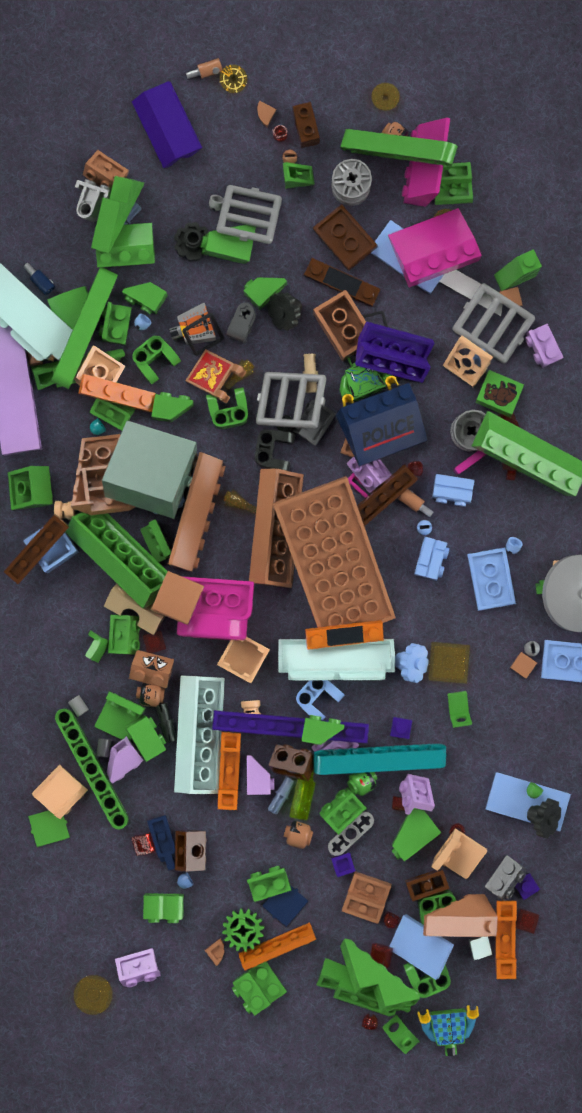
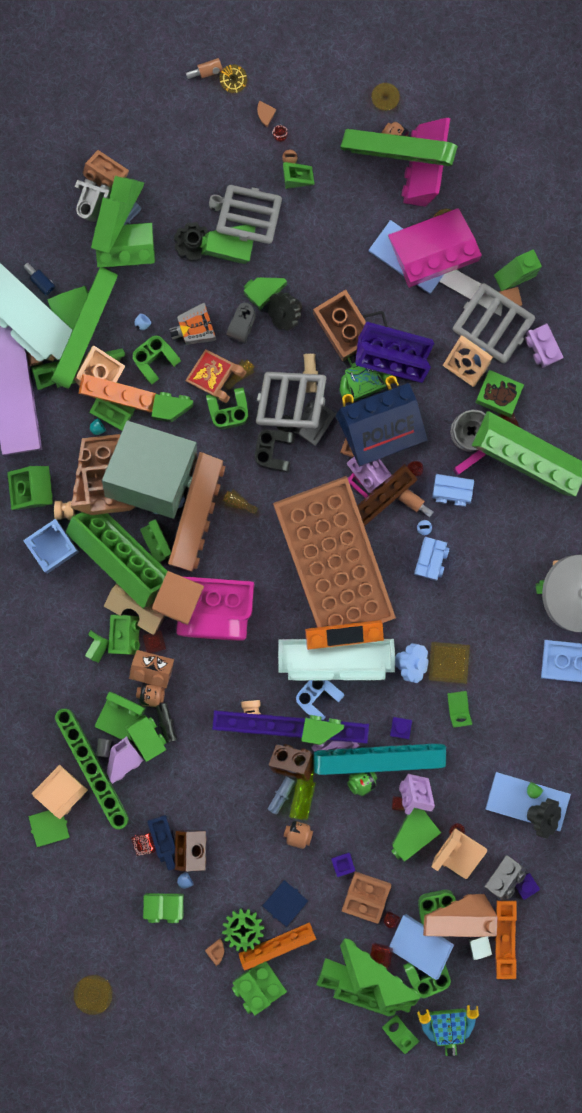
(36, 549): reddish brown plate -> none
(78, 705): light grey hinge -> none
(115, 324): bright green bracket -> none
(137, 968): lavender bracket -> none
(147, 296): bright green slope -> none
(166, 124): dark purple slope -> none
(197, 322): black piece -> none
(197, 743): light aqua slope -> none
(229, 770): orange slope -> none
(243, 658): light nougat container -> none
(258, 778): lavender slope -> none
(269, 884): bright green bracket -> none
(270, 553): nougat slope -> none
(306, 124): reddish brown brick -> none
(342, 281): plate -> none
(342, 810): bright green bracket -> none
(345, 237): reddish brown tile -> none
(346, 191): light grey wheel -> none
(351, 841): light grey beam -> none
(370, 1022): clear red hinge -> none
(426, 884): reddish brown brick -> none
(455, 185): bright green slope -> none
(491, 579): light blue tile -> none
(510, 475): clear red tile -> none
(513, 545): light blue hinge -> none
(523, 665): nougat tile -> none
(527, 648): light grey hinge -> none
(527, 921): clear red plate -> none

